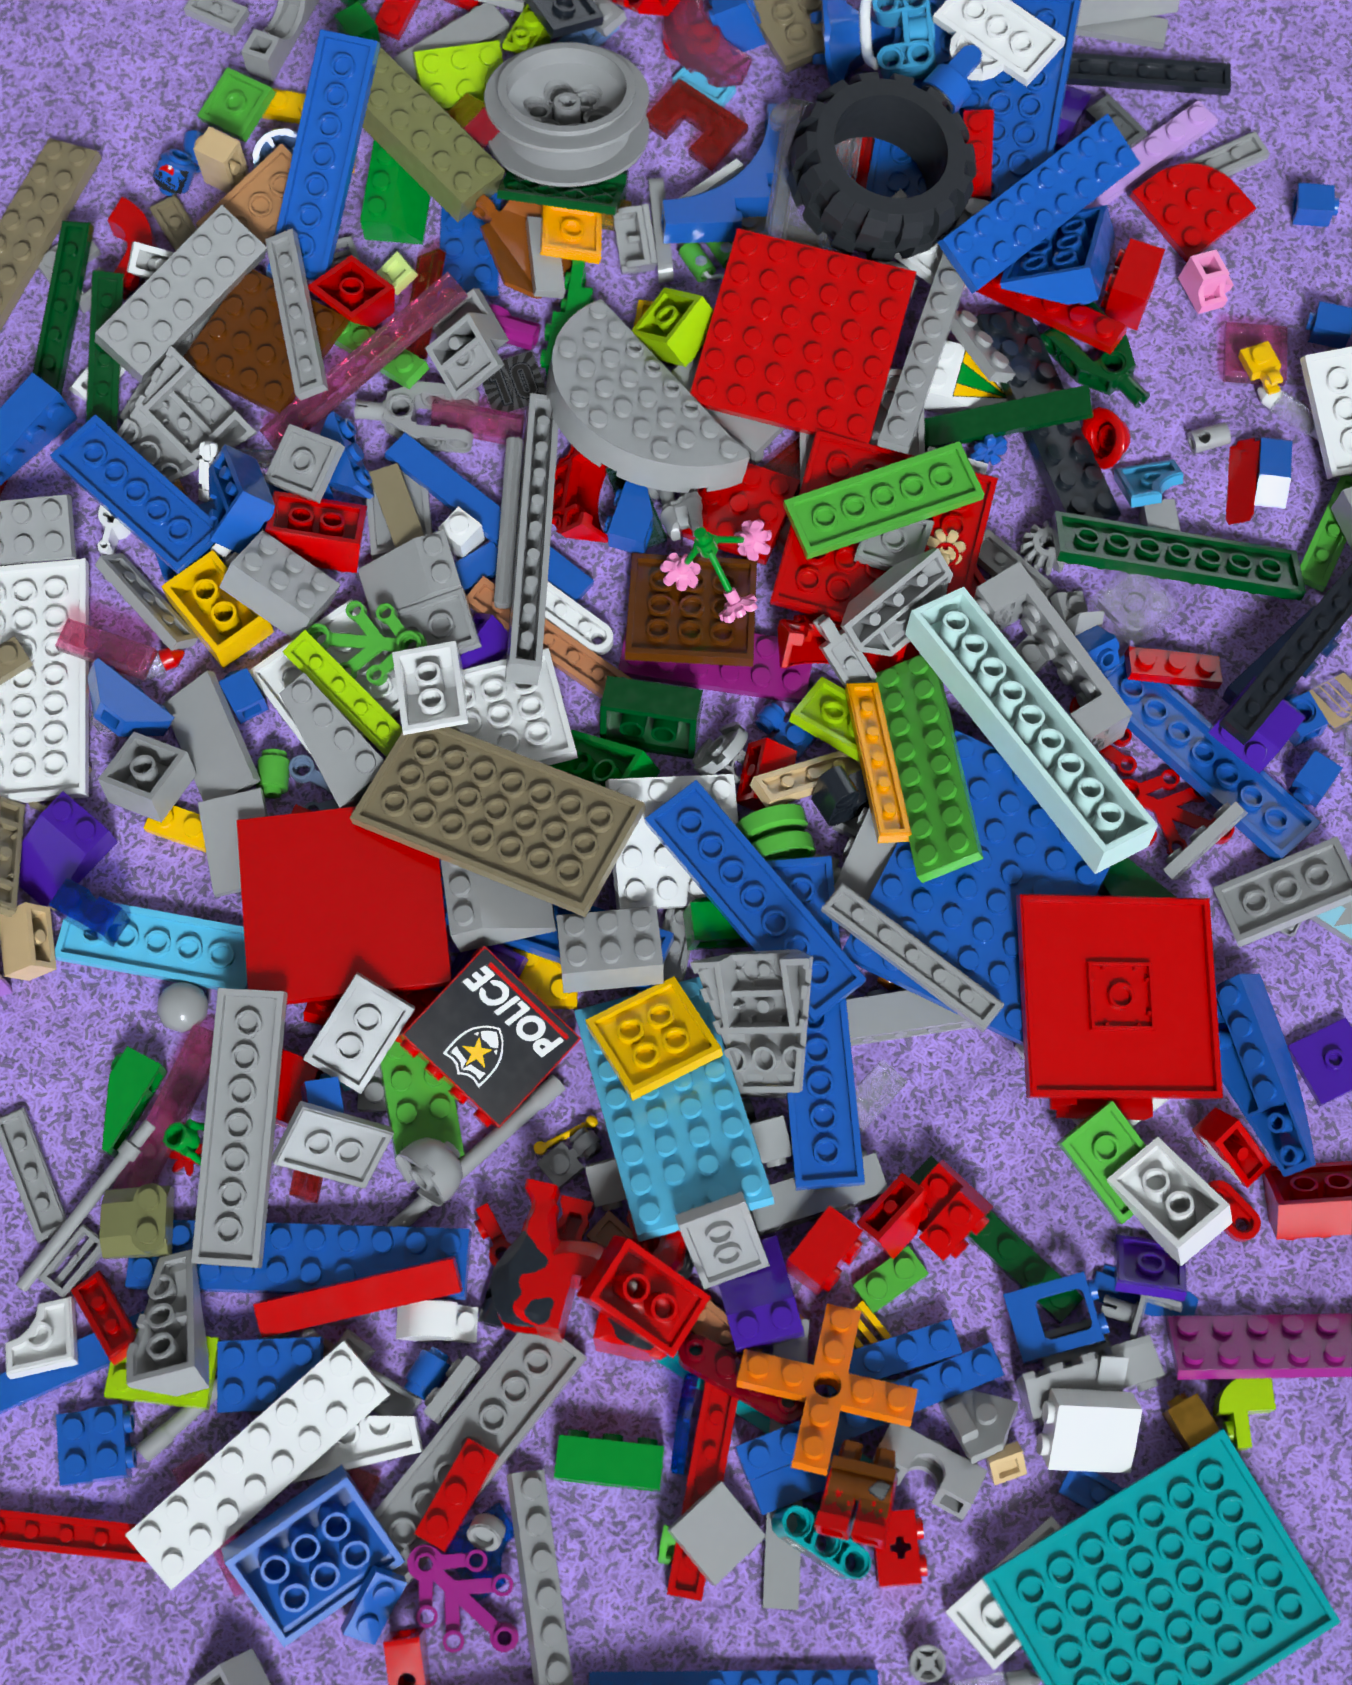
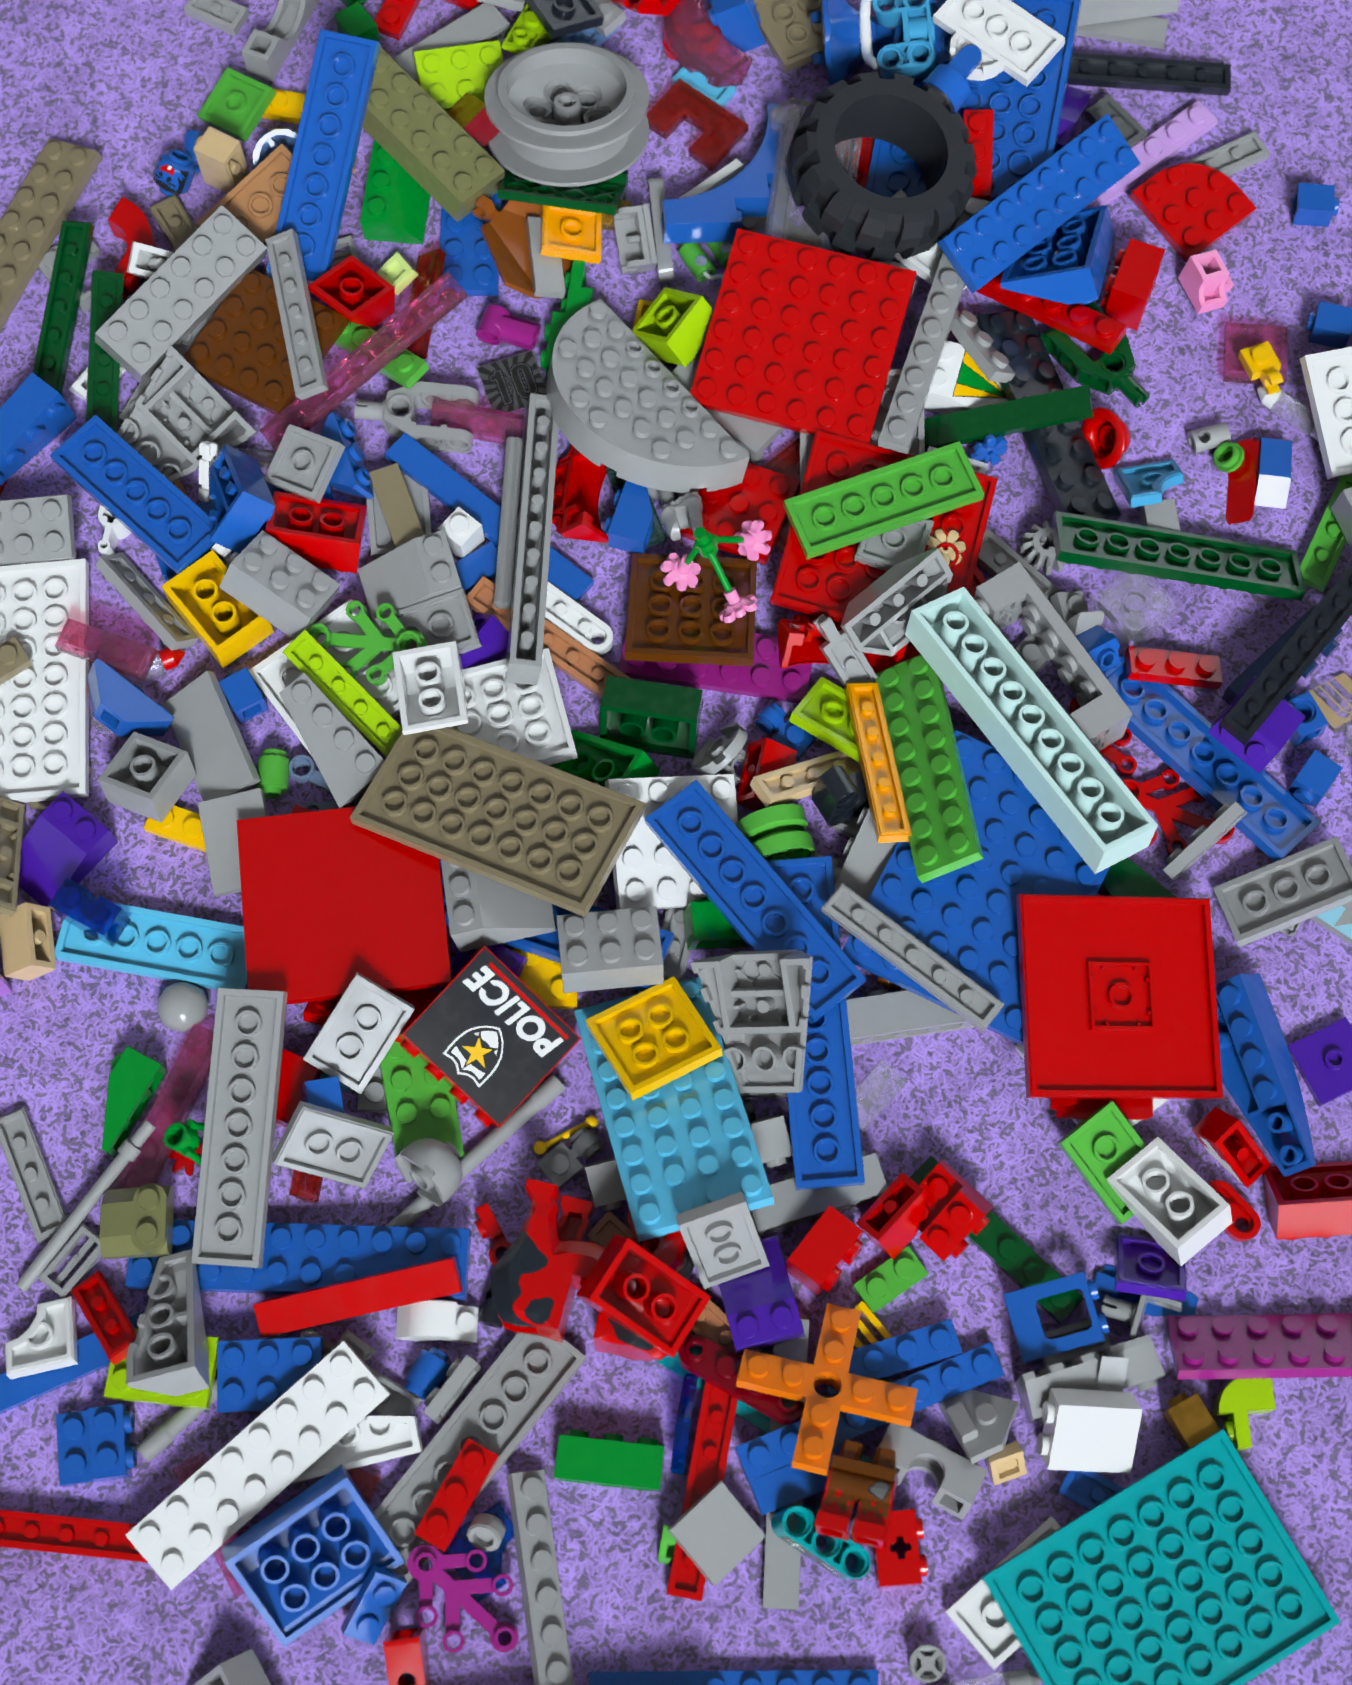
(467, 345): light grey bracket -> none
(1228, 457): none -> bright green plate

